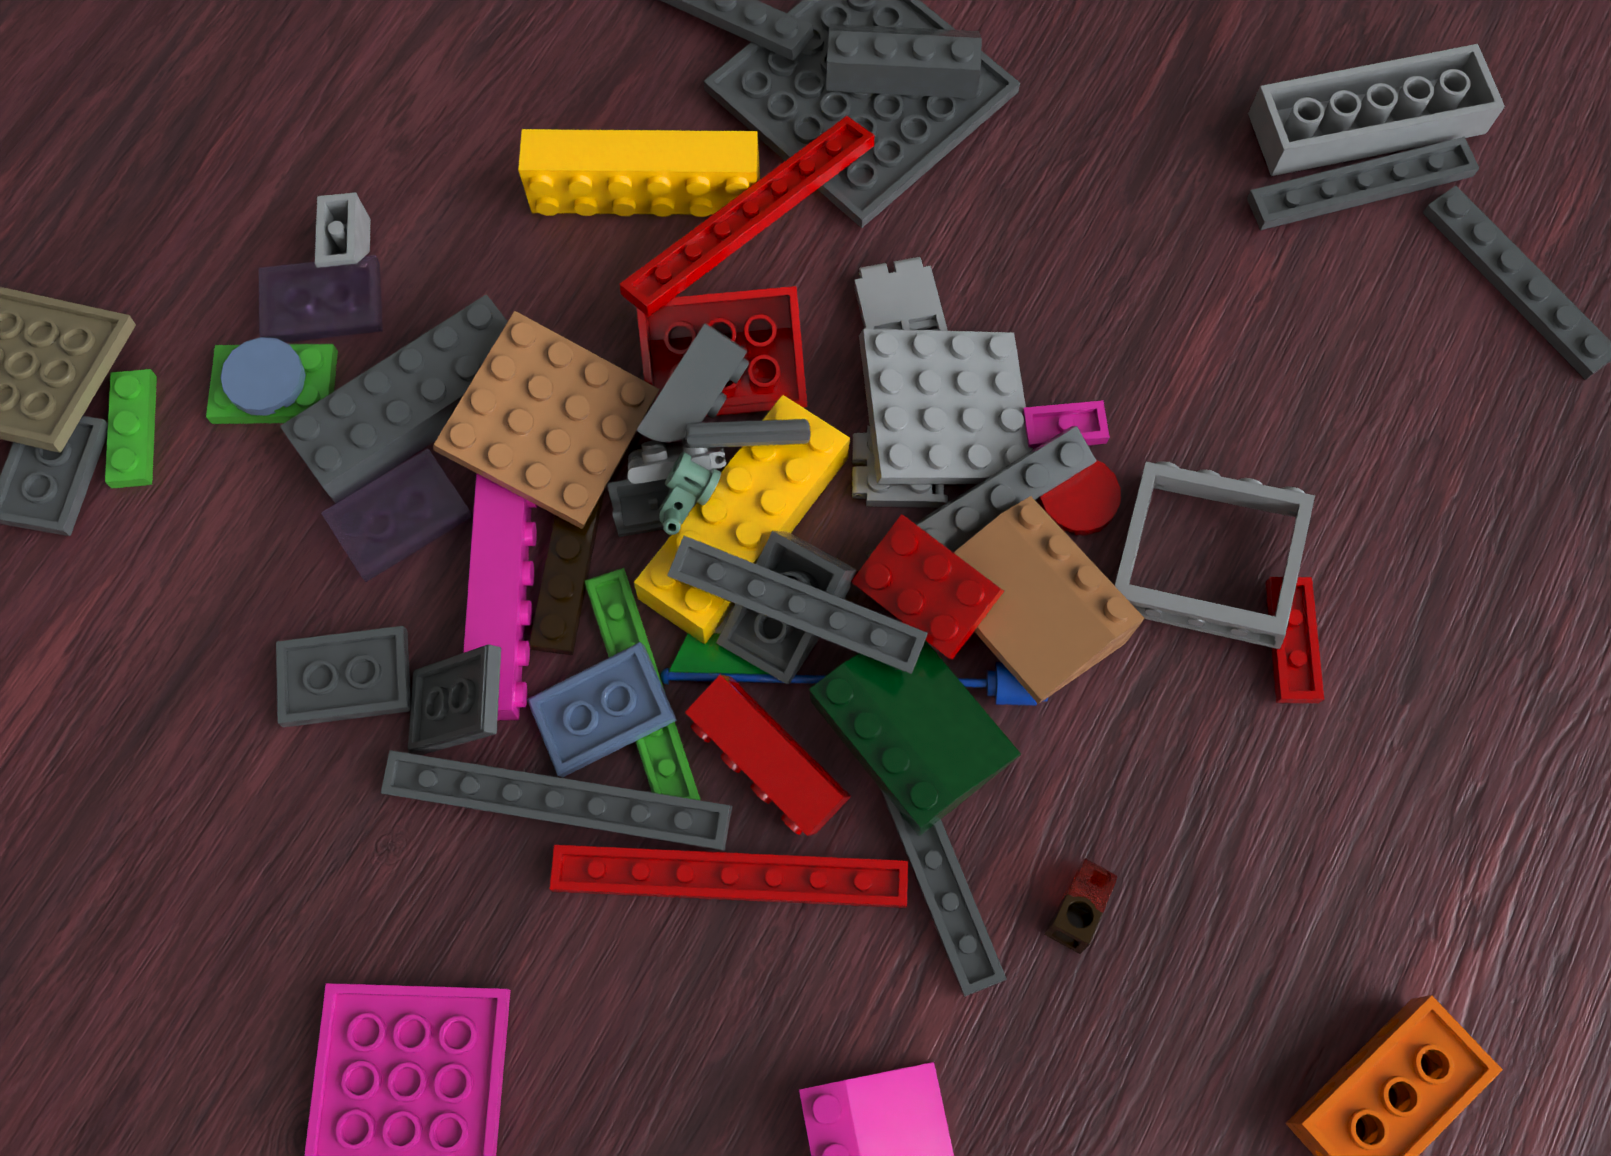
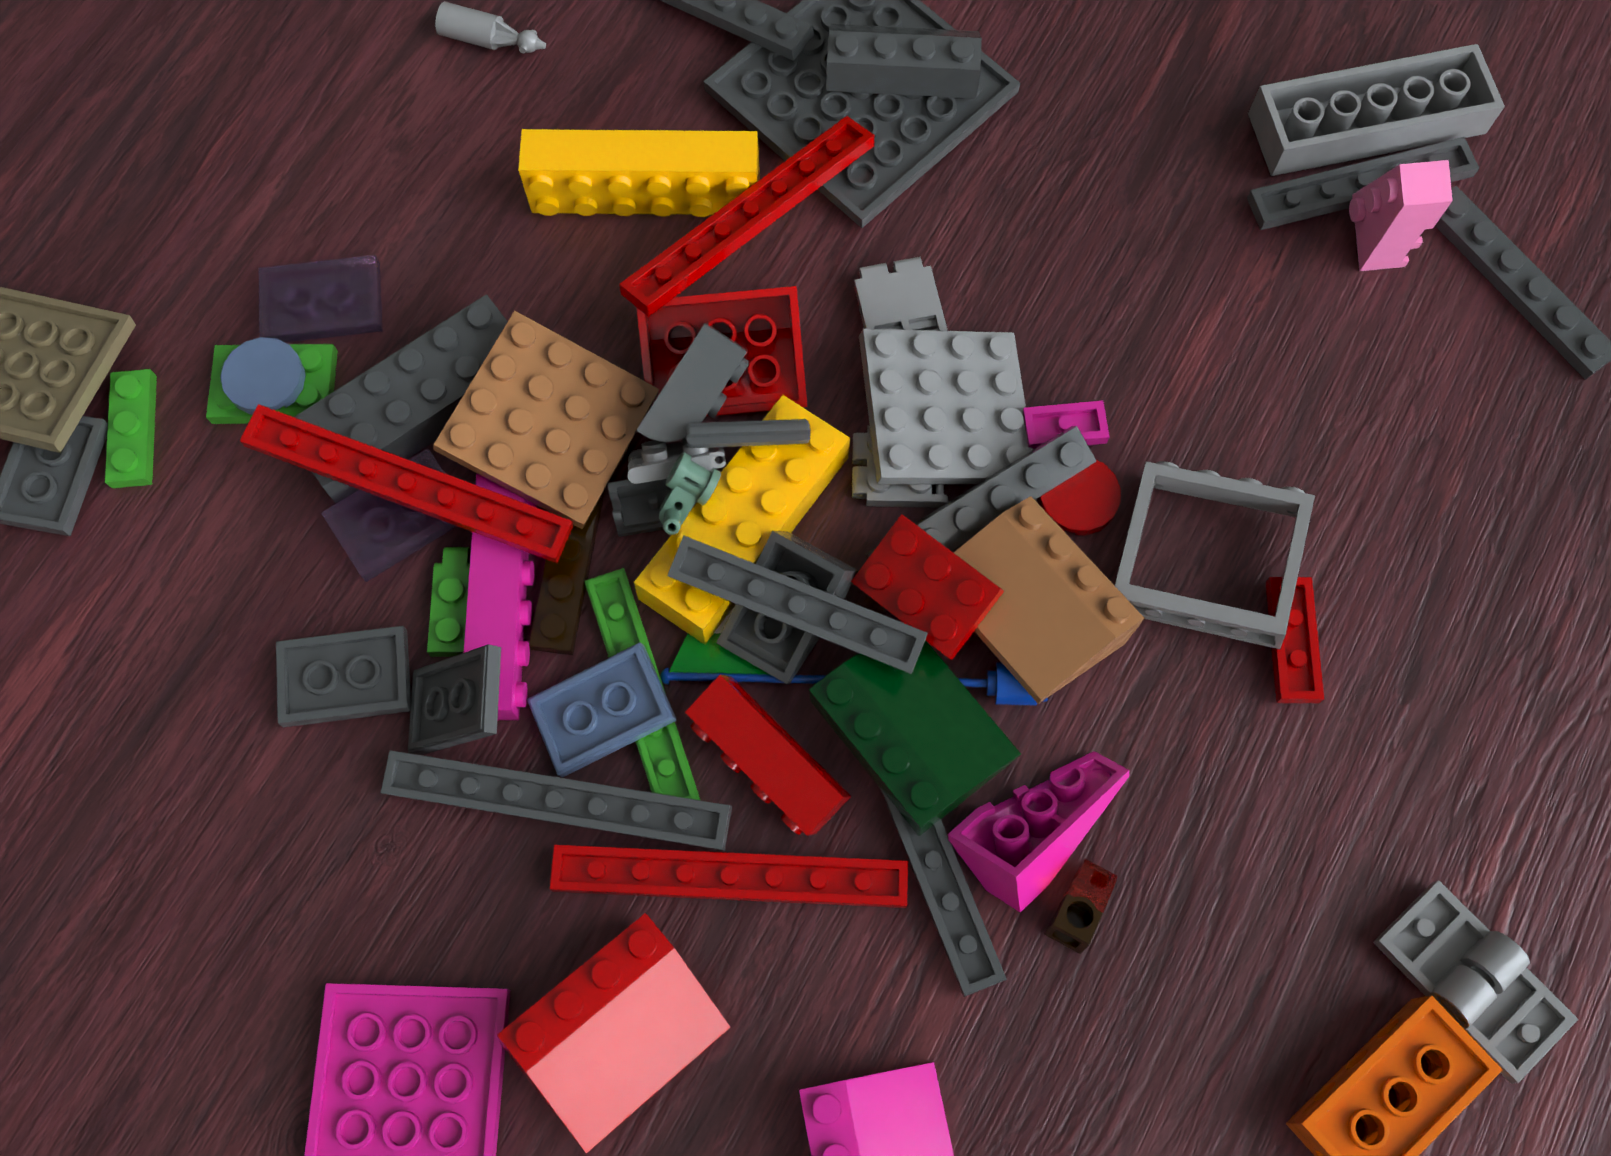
(341, 230): light grey slope -> none
(407, 483): none -> red plate
(449, 603): none -> bright green hinge
(482, 29): none -> light grey wheel
(614, 1032): none -> slope
(1029, 837): none -> dark pink wedge
(1397, 210): none -> bright pink wedge
(1477, 979): none -> light grey plate

